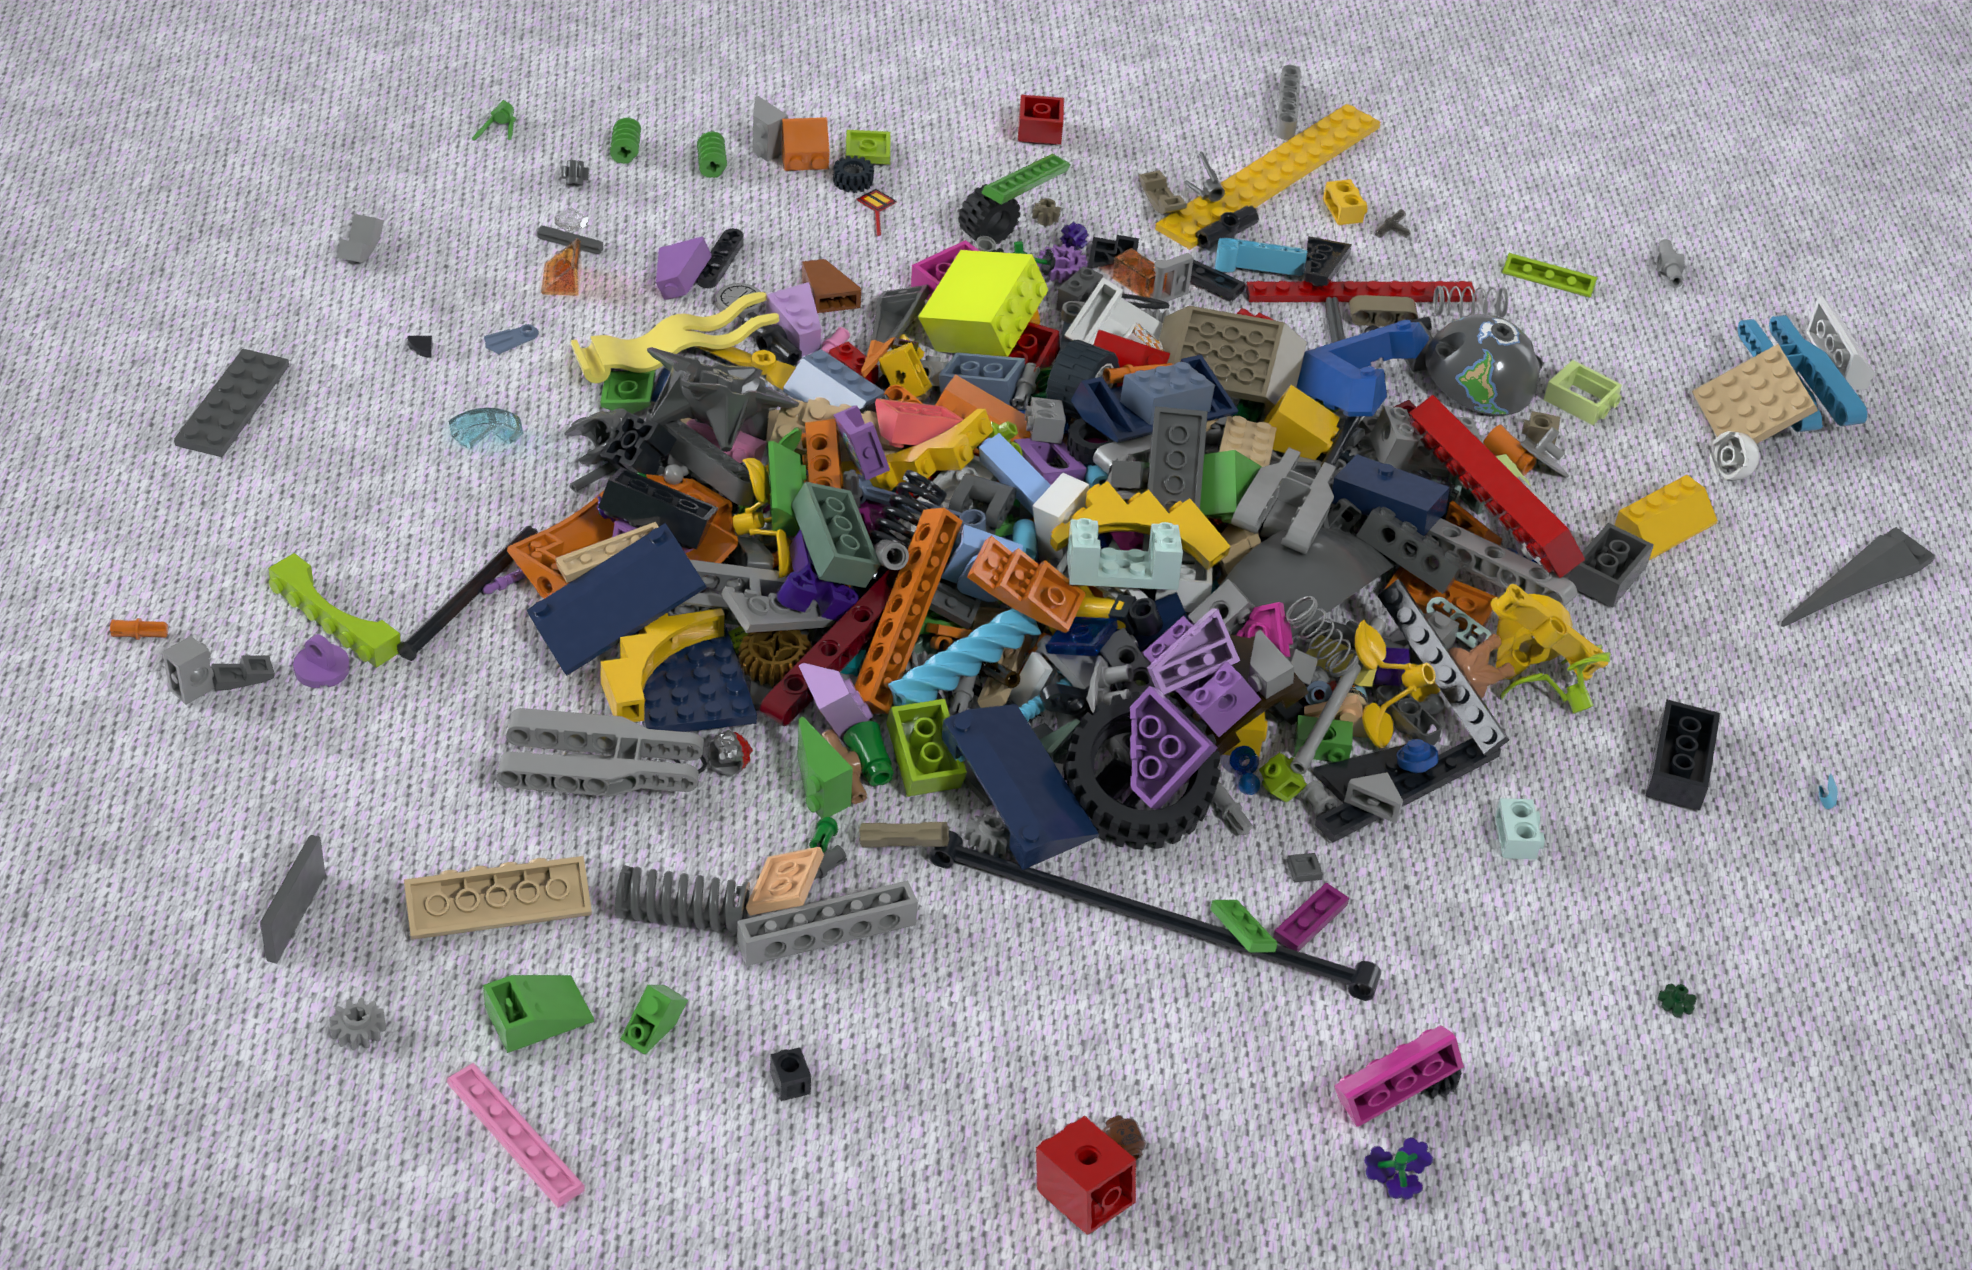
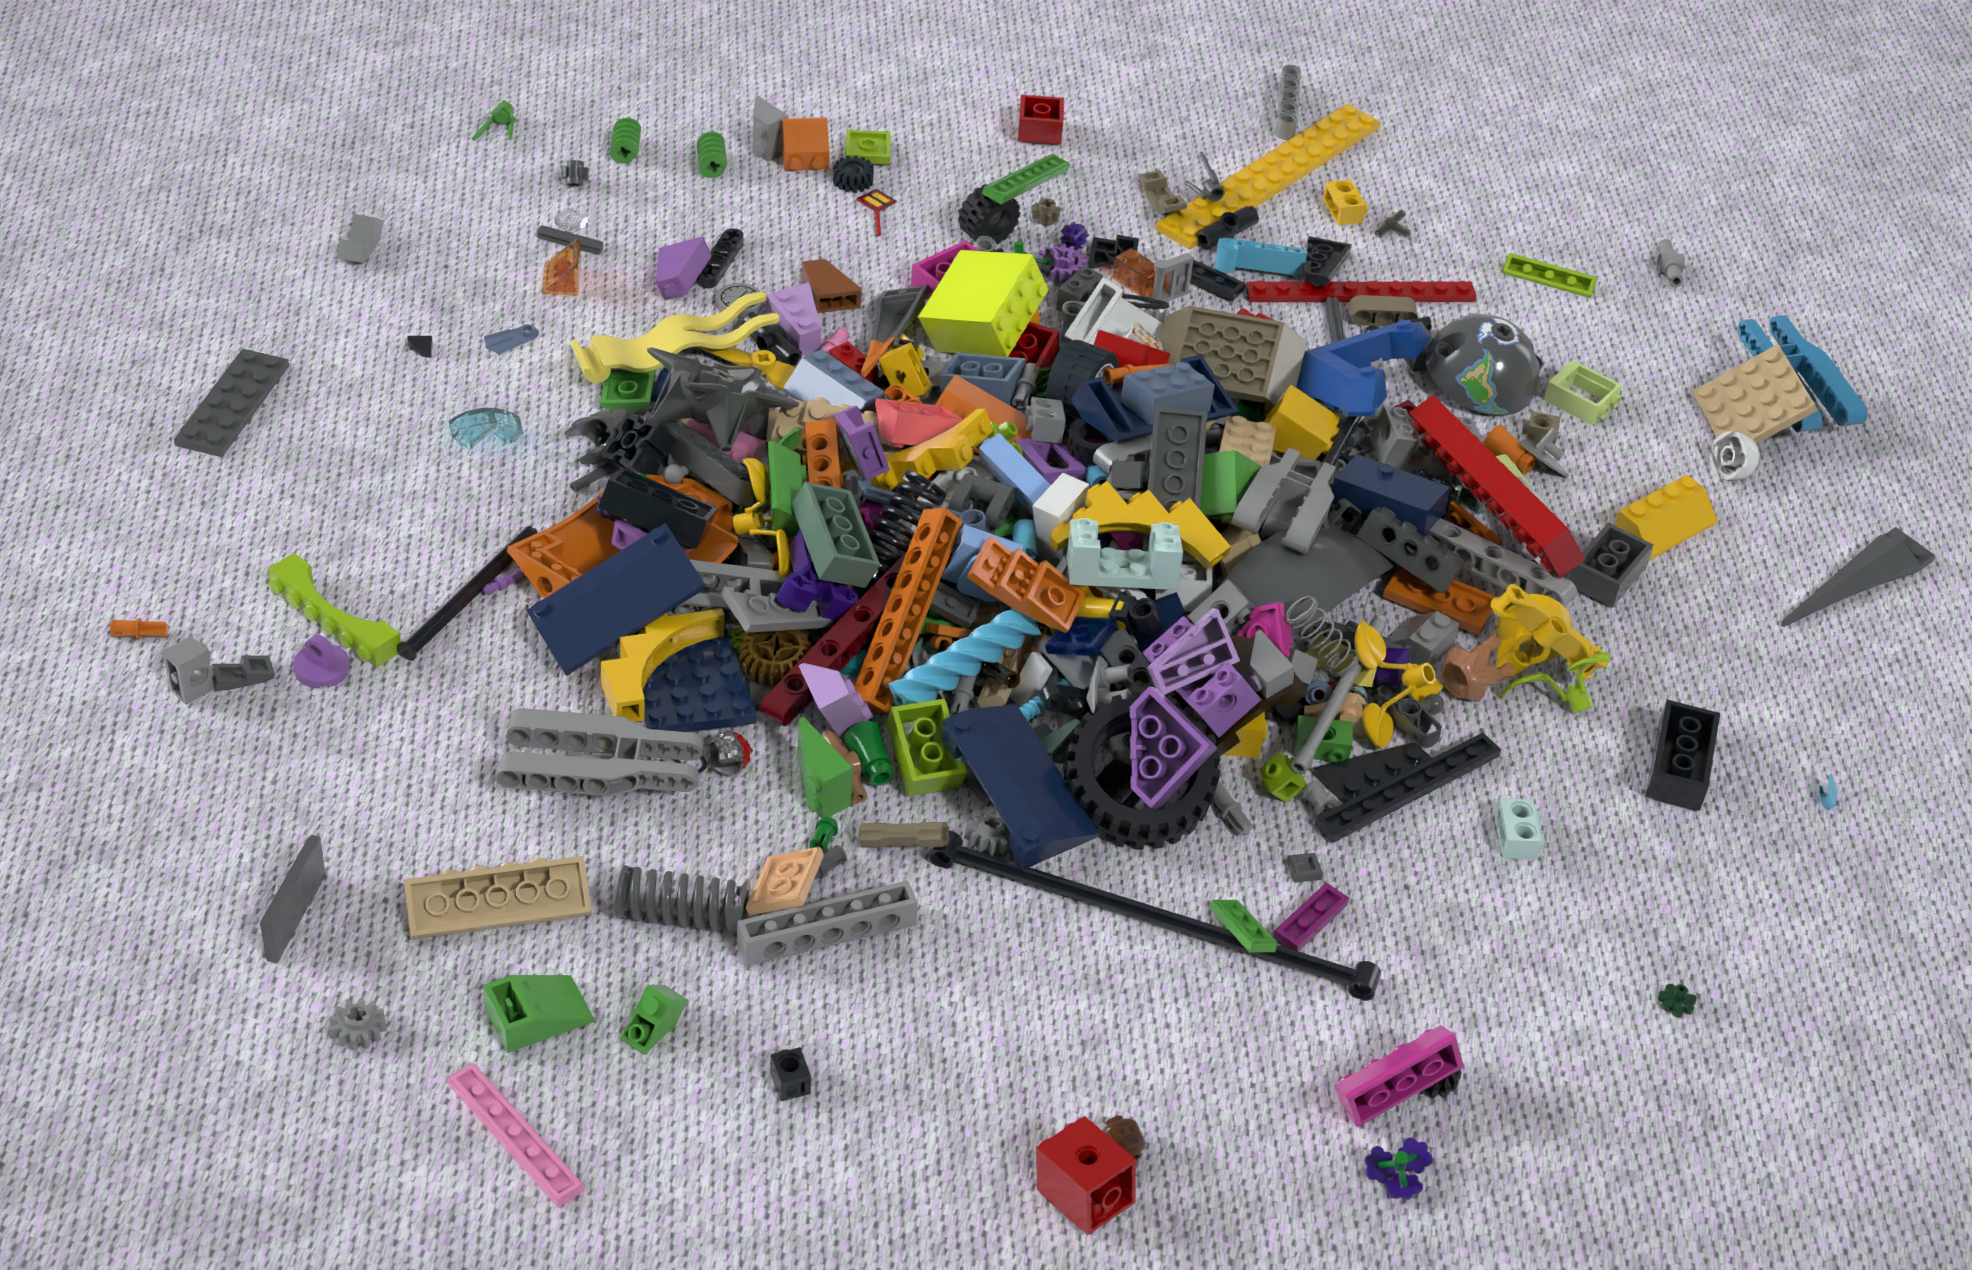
(582, 560): tan plate -> none
(900, 554): light grey pin -> none
(1248, 782): clear blue plate -> none
(1375, 795): light grey slope -> none
(1417, 756): blue plate -> none
(1439, 289): light grey piece -> none
(1448, 607): light aqua beam -> none
(1448, 673): plate -> none
(1832, 336): white slope -> none

